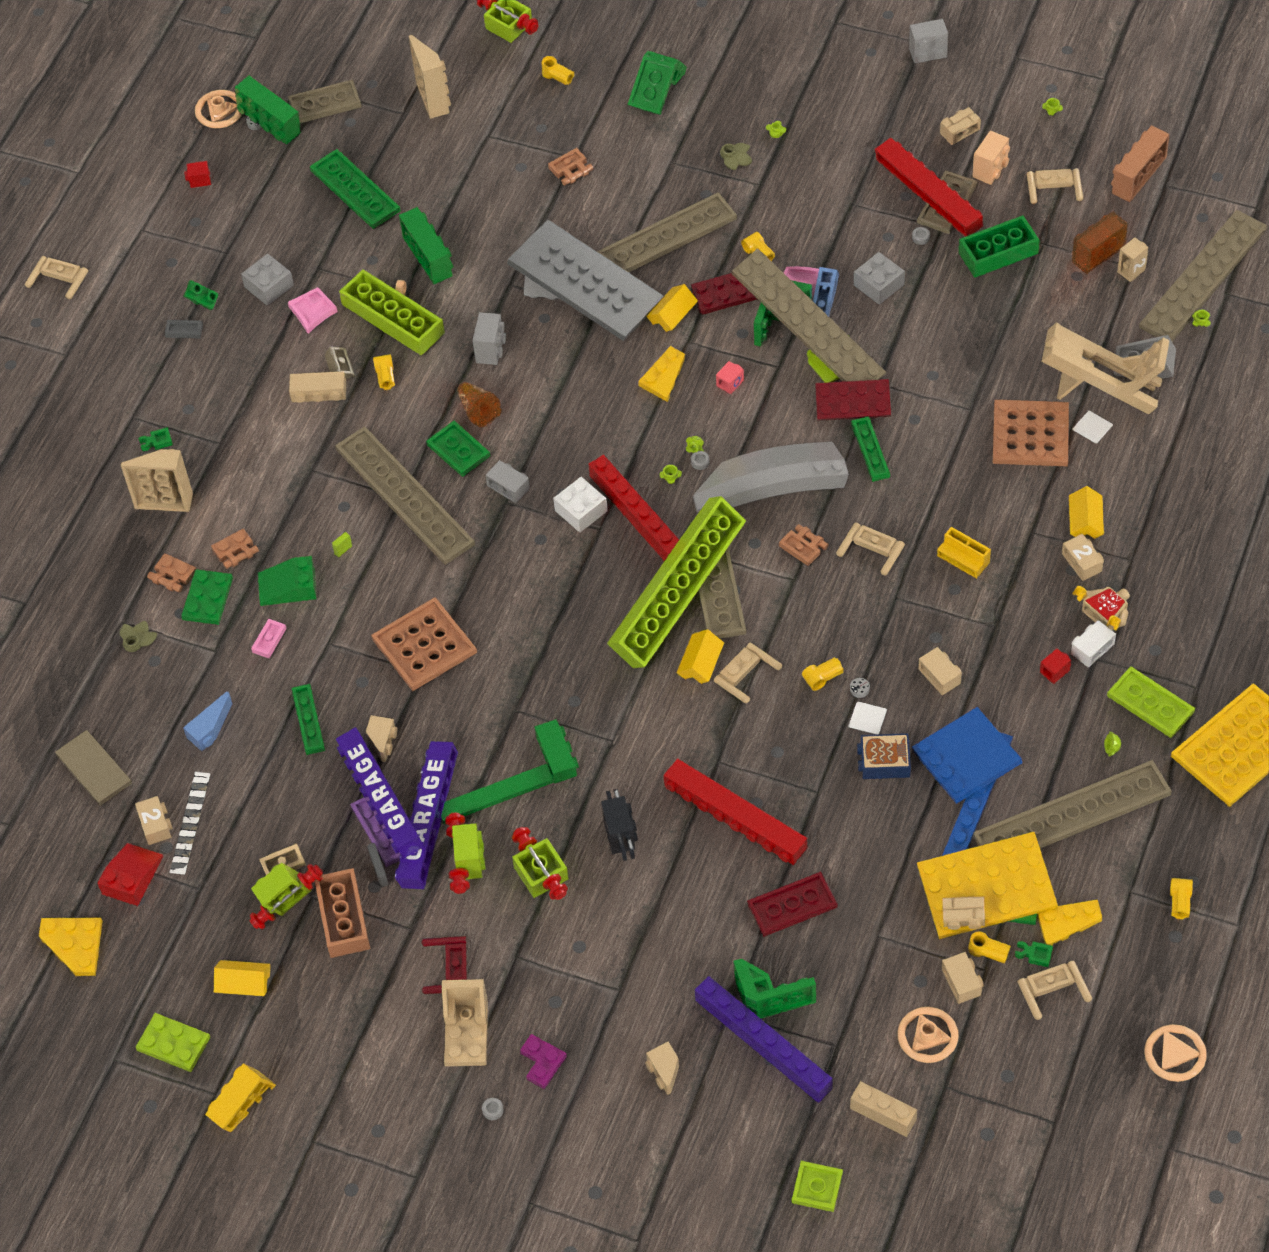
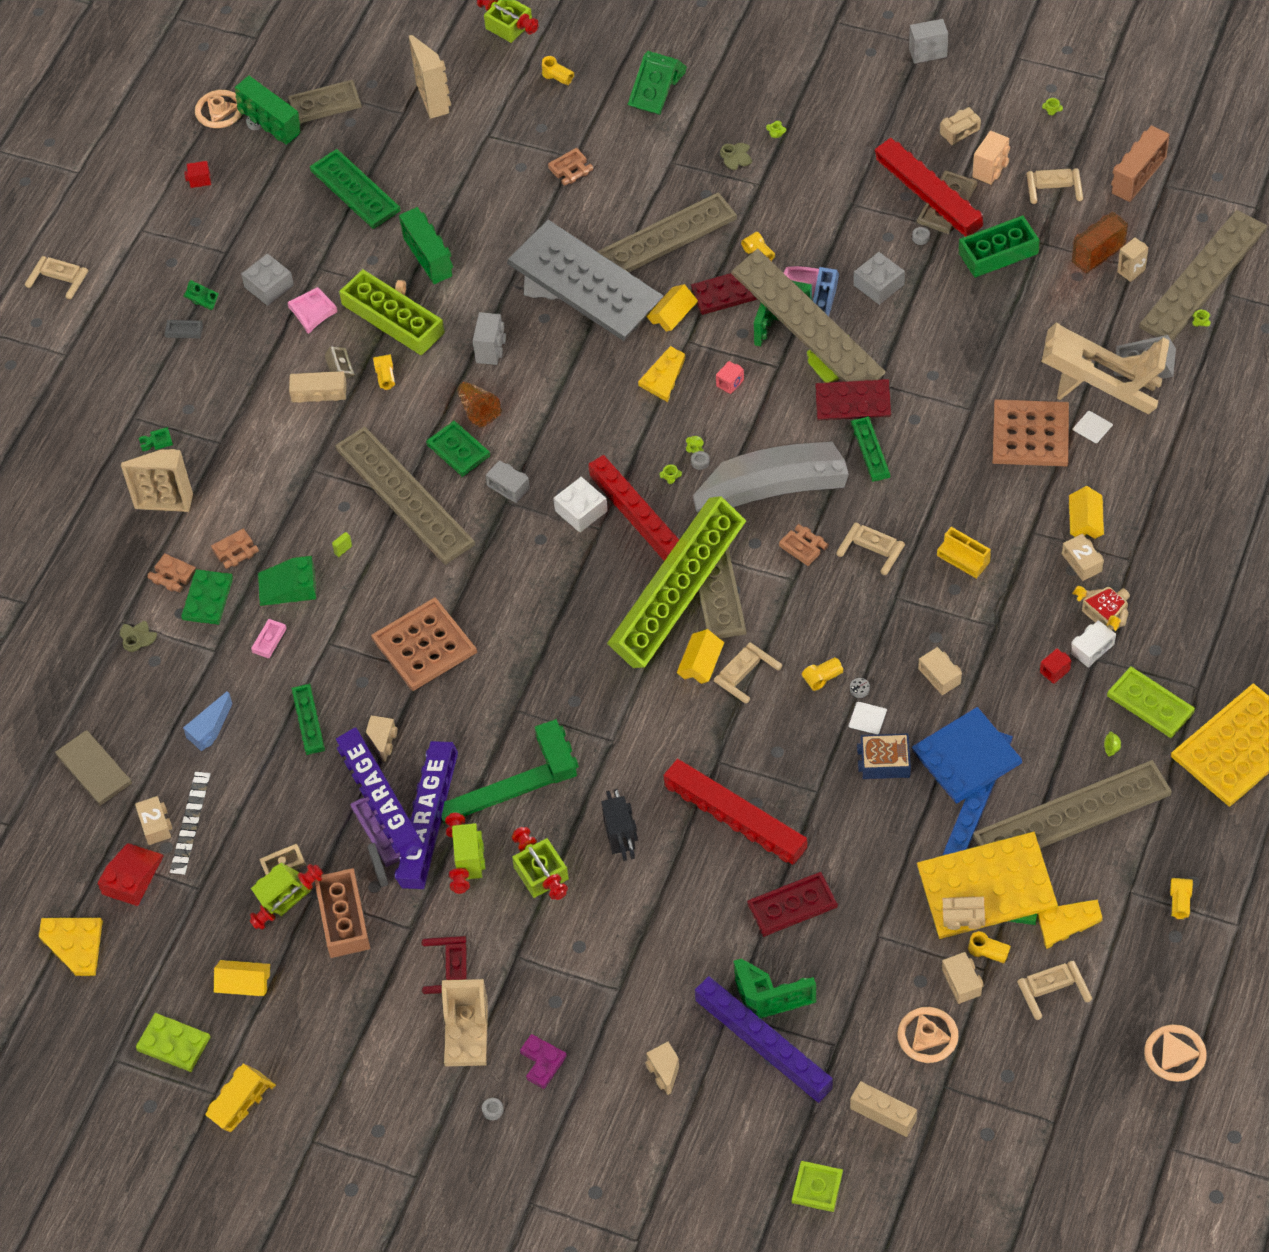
(1038, 954): green plate -> none

